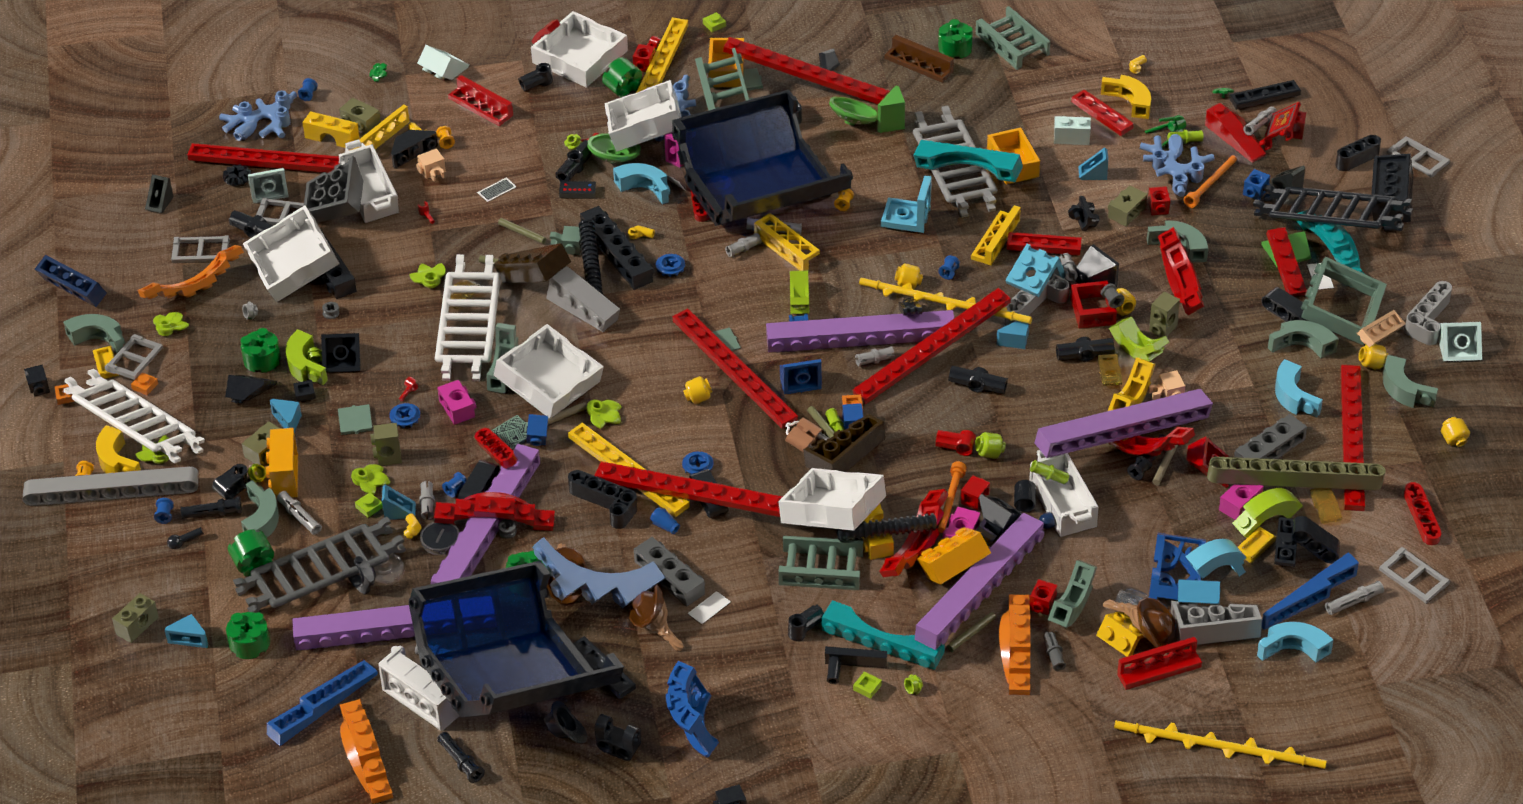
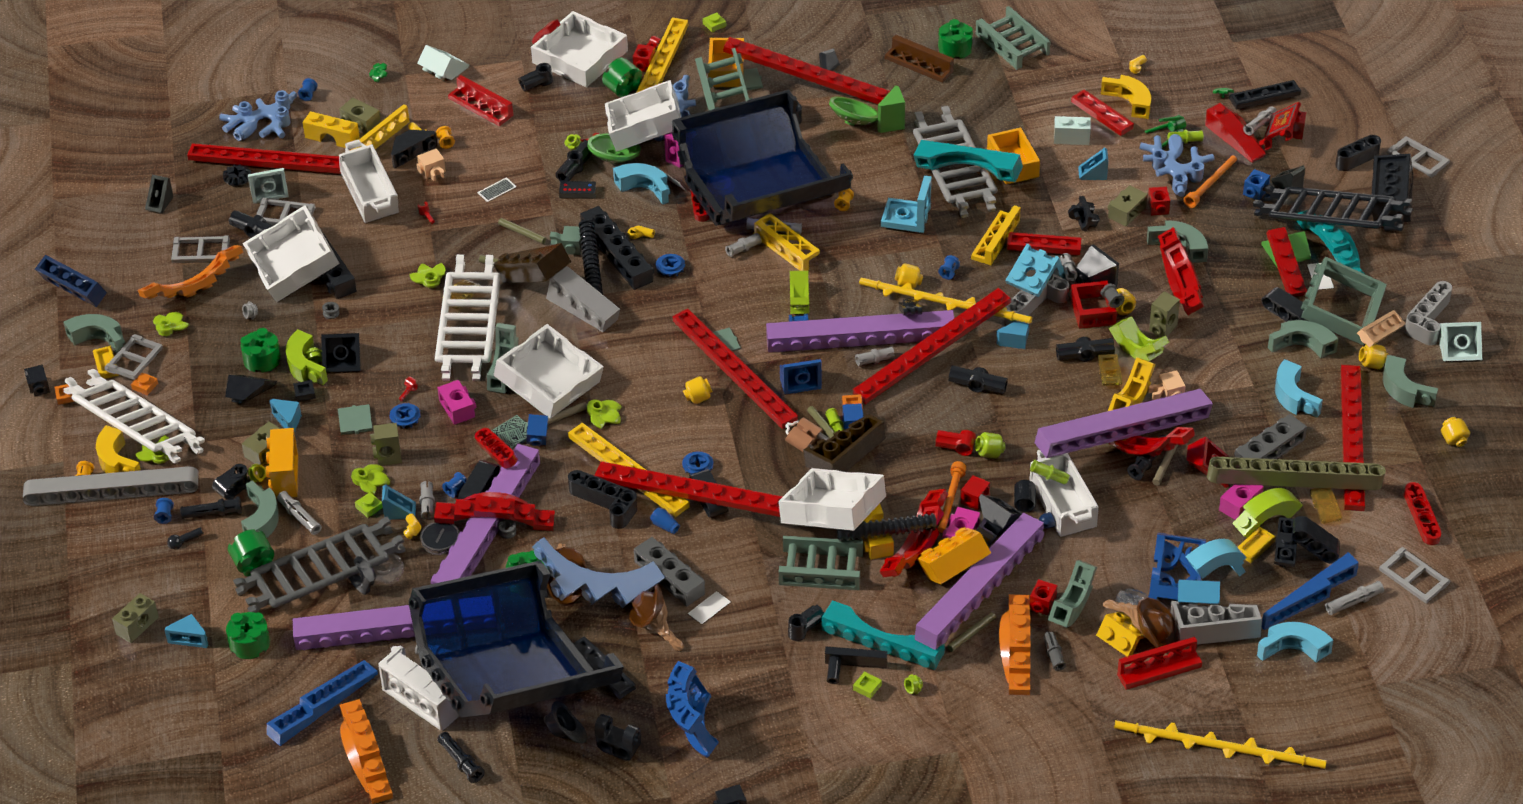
(335, 193): dark grey wedge -> none

